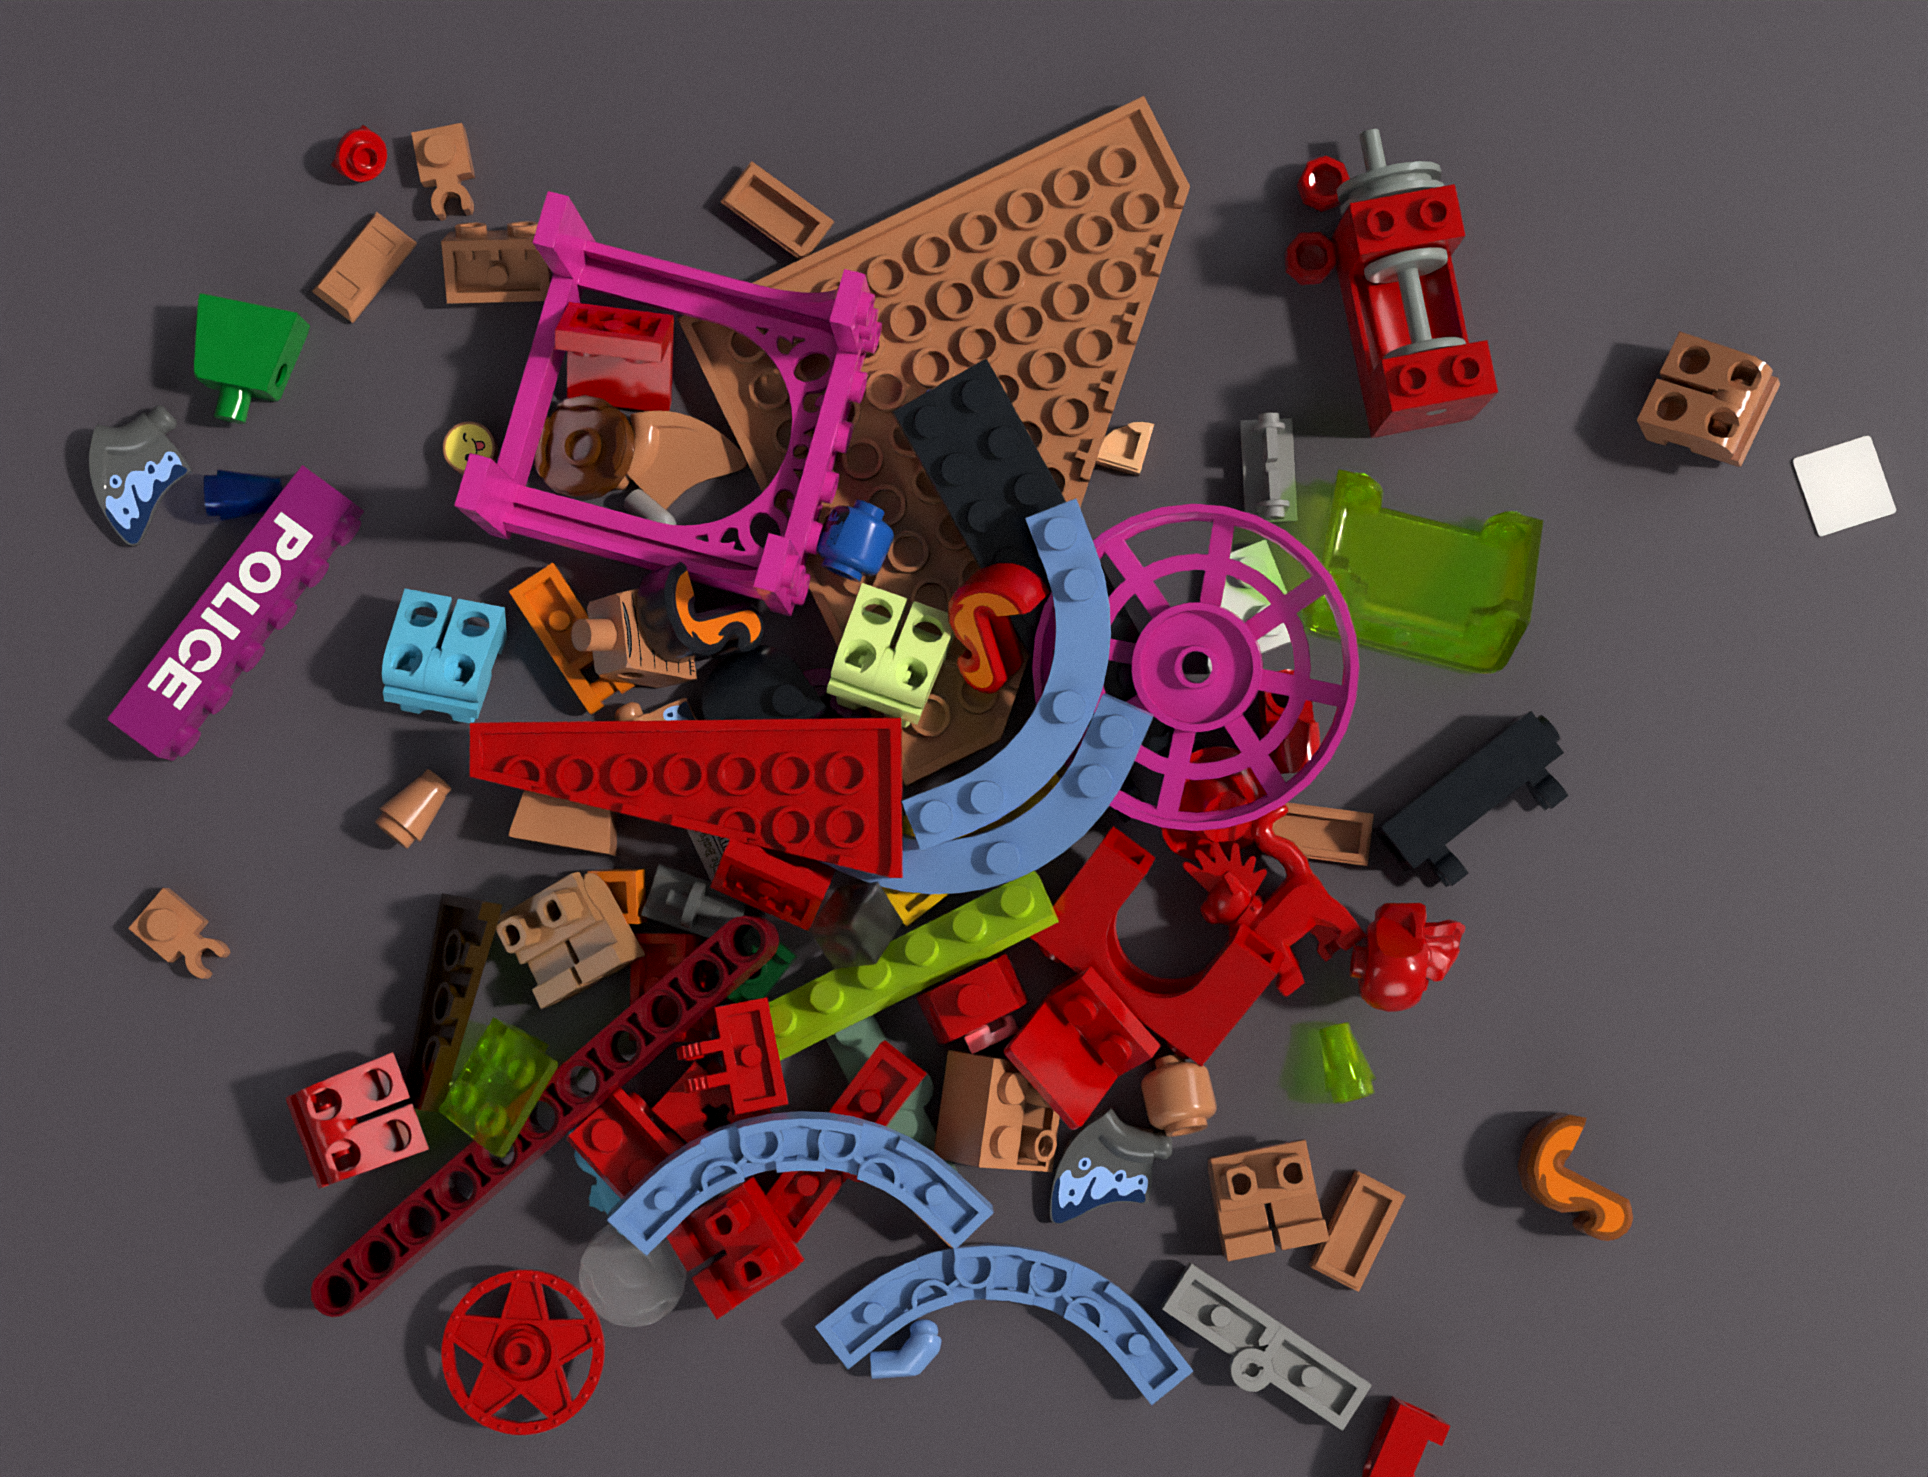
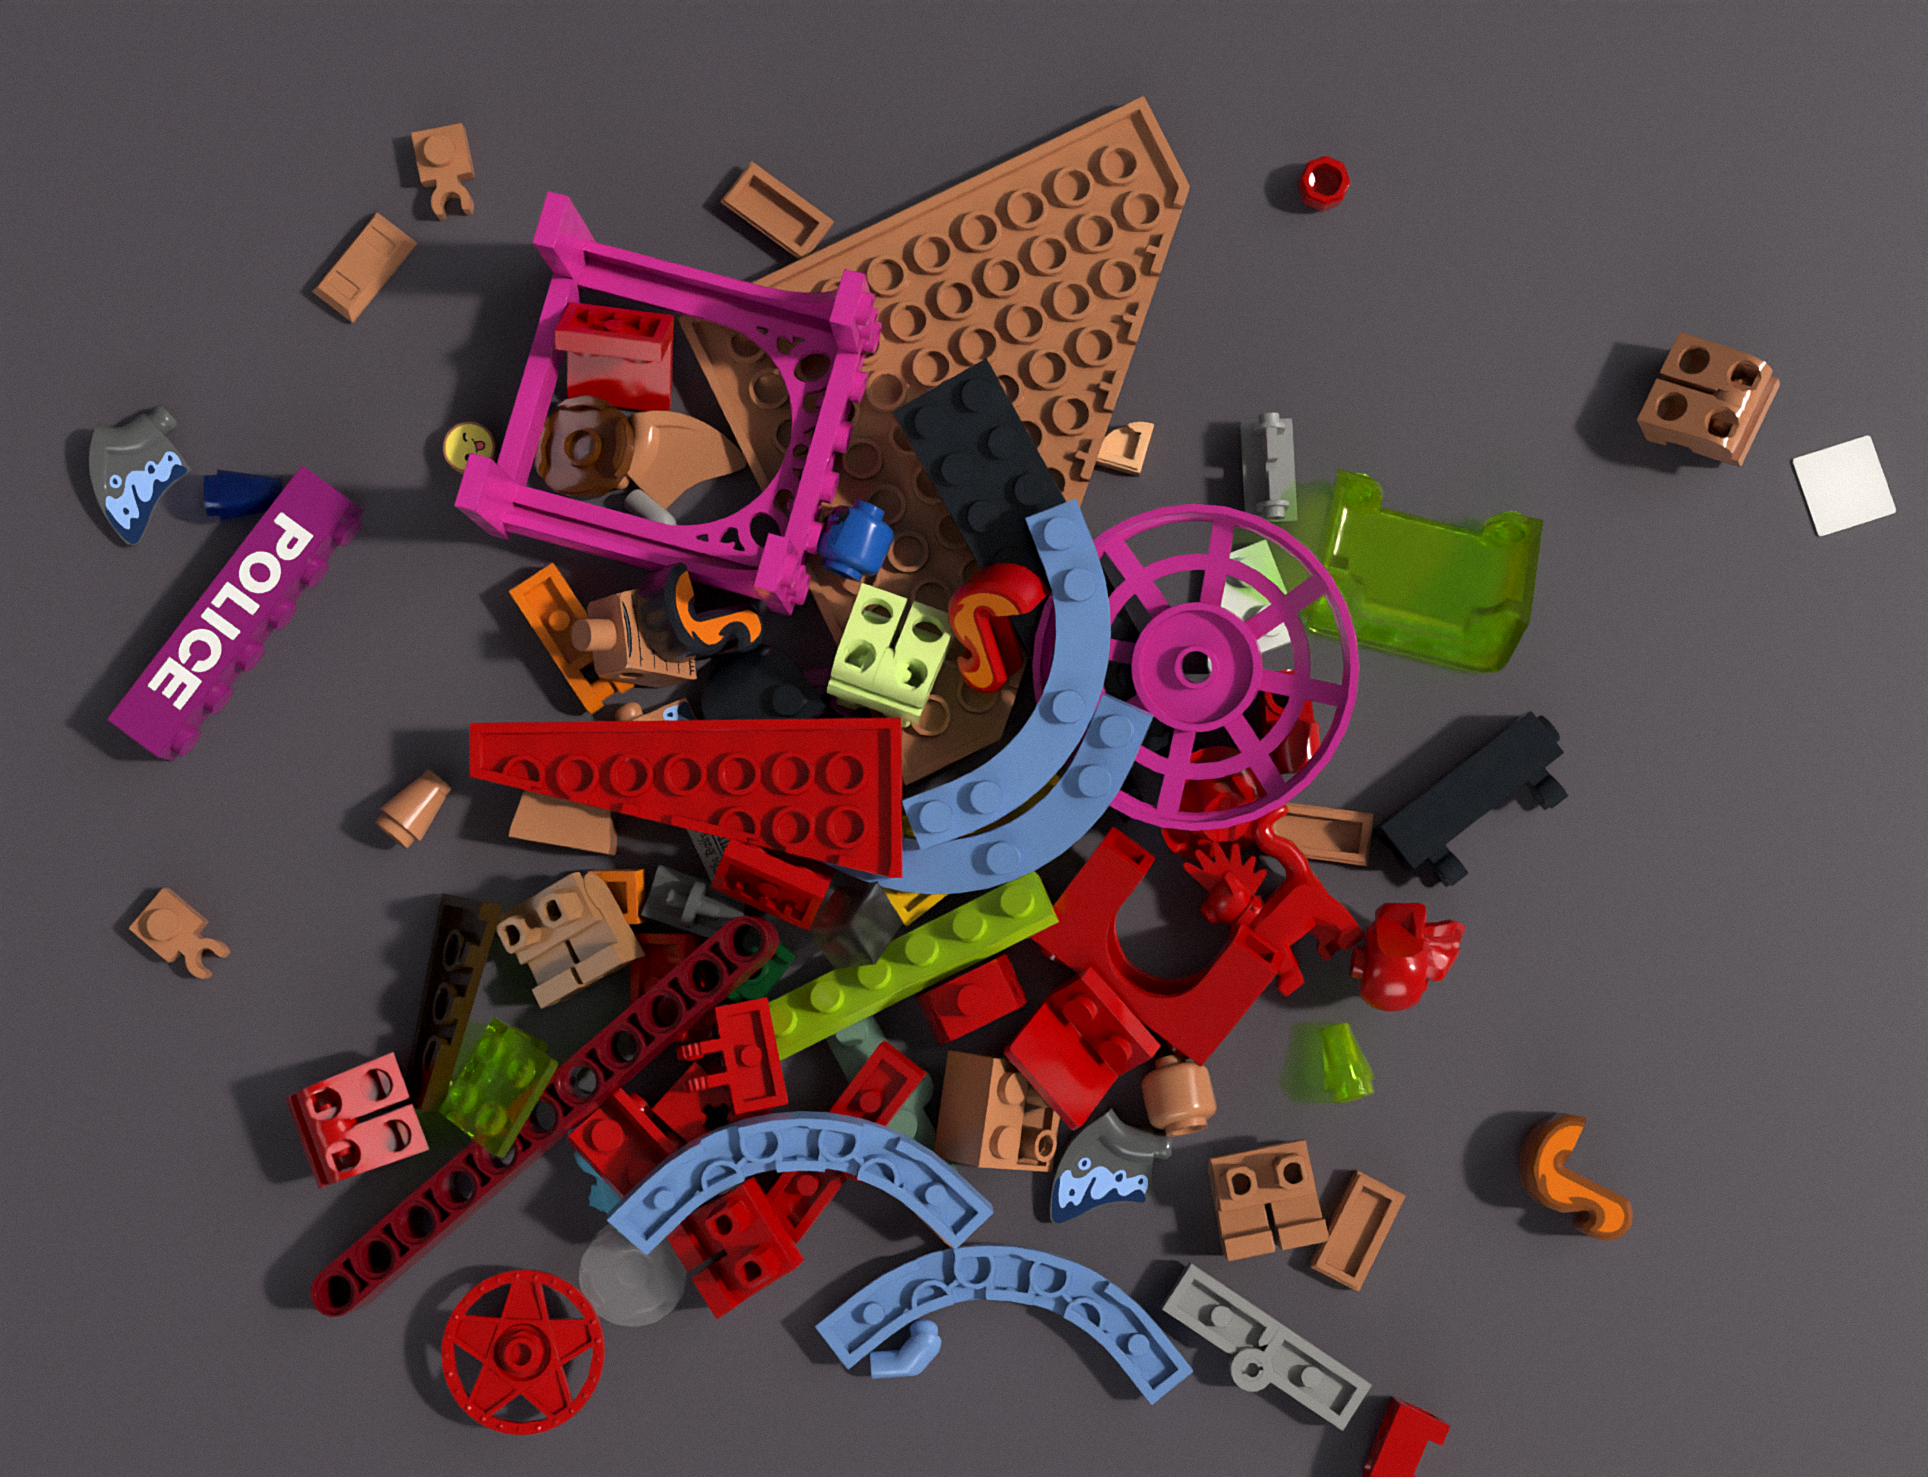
(245, 352): green torso -> none
(360, 155): red plate -> none
(442, 659): medium azure hips -> none
(494, 264): nougat bracket -> none
(991, 1033): coral tile -> none
(1310, 258): red tile -> none
(1405, 296): red piece -> none

